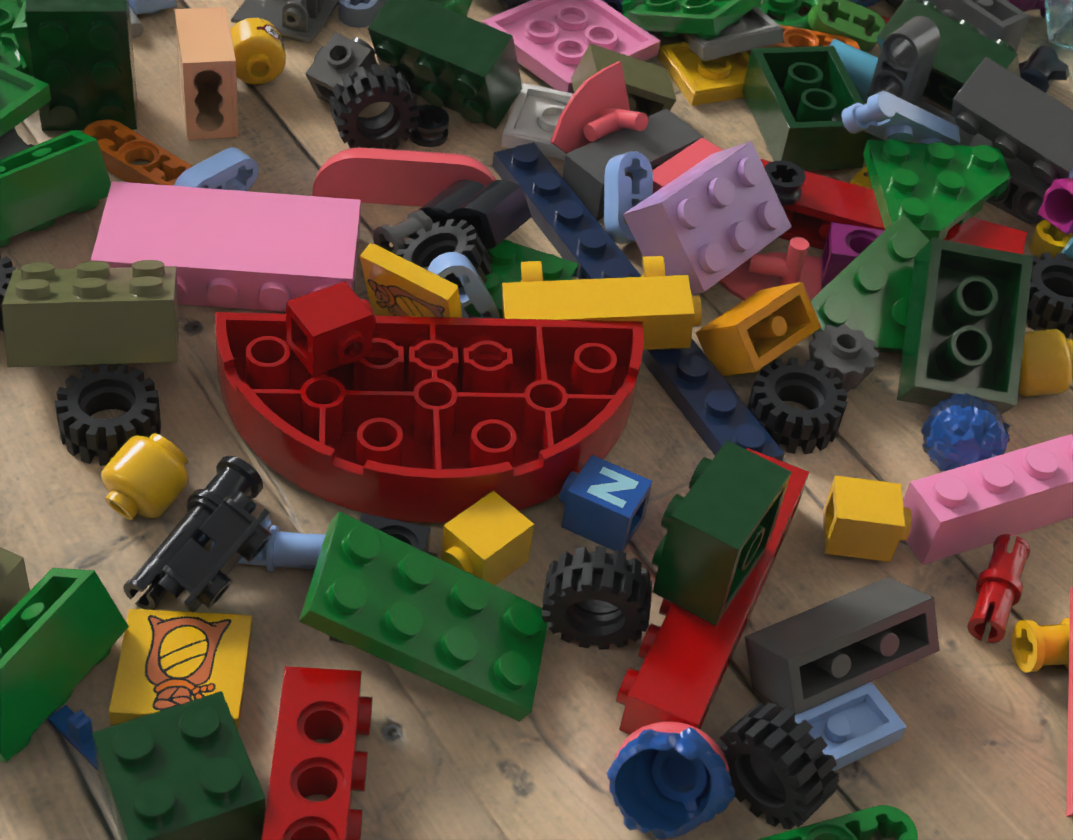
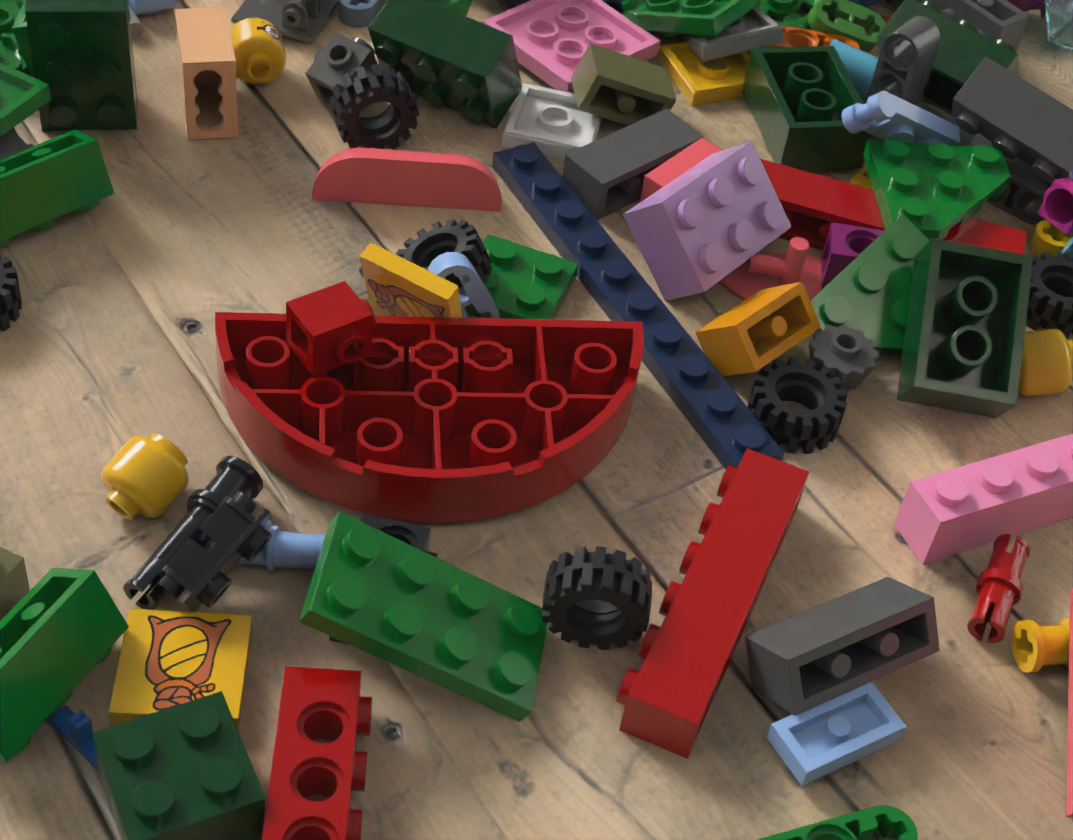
(91, 314): olive brick -> none
(104, 392): black tyre -> none
(122, 145): orange beam -> none
(225, 170): light blue beam -> none
(232, 243): bright pink brick -> none
(385, 233): dark grey bush -> none
(431, 126): black bush -> none
(488, 539): yellow brick -> none
(491, 209): black brick -> none
(597, 110): coral shield -> none
(604, 503): blue brick -> none
(623, 193): light blue beam -> none
(654, 299): yellow brick -> none
(669, 779): blue hair -> none
(718, 530): dark green brick -> none
(778, 765): black tyre -> none
(786, 180): black bush -> none
(865, 518): yellow brick -> none
(963, 432): blue piece -> none
(1043, 68): black piece -> none

